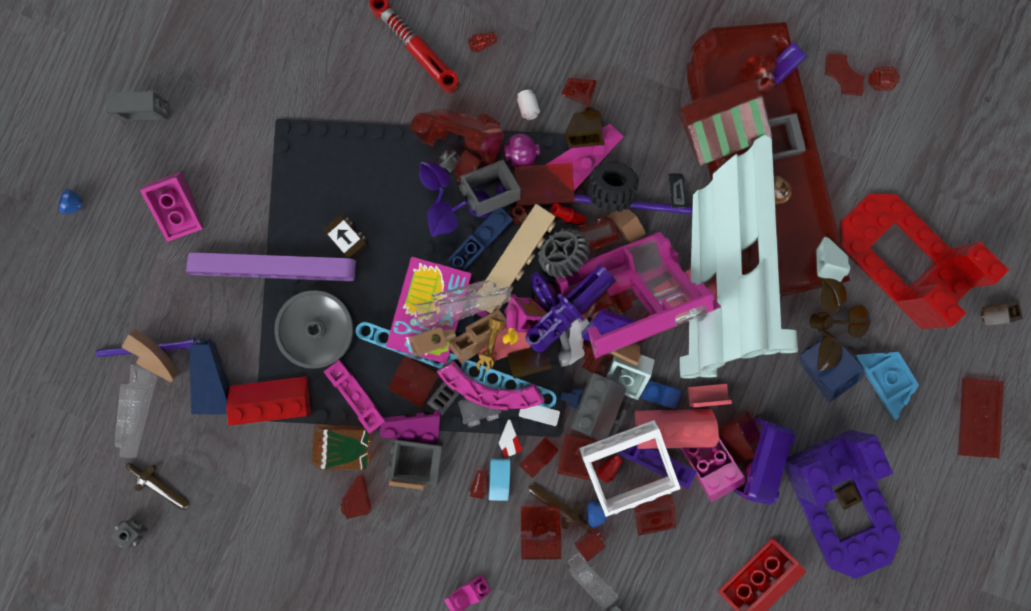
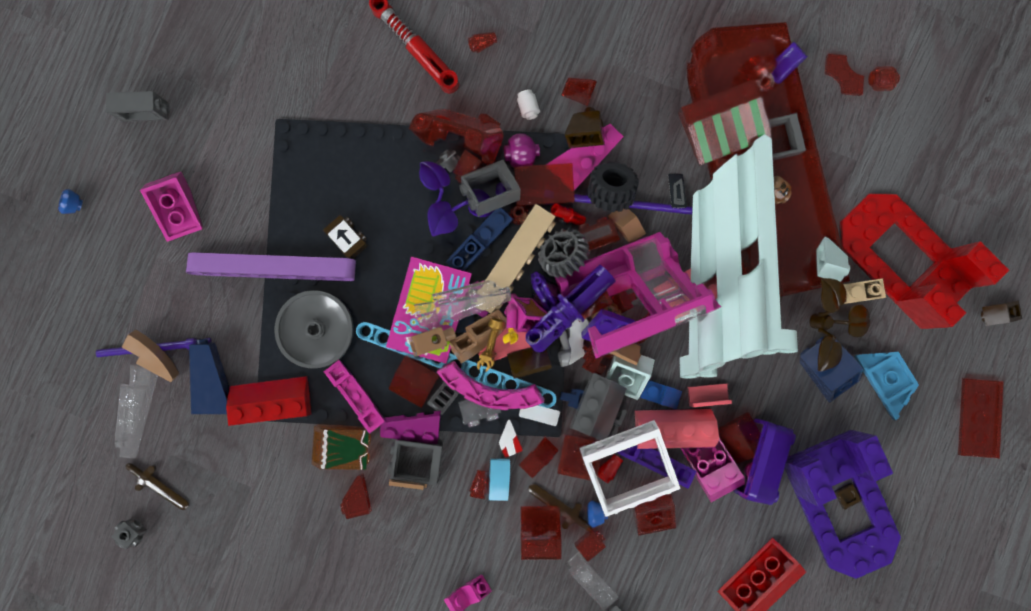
(865, 291): none -> tan slope

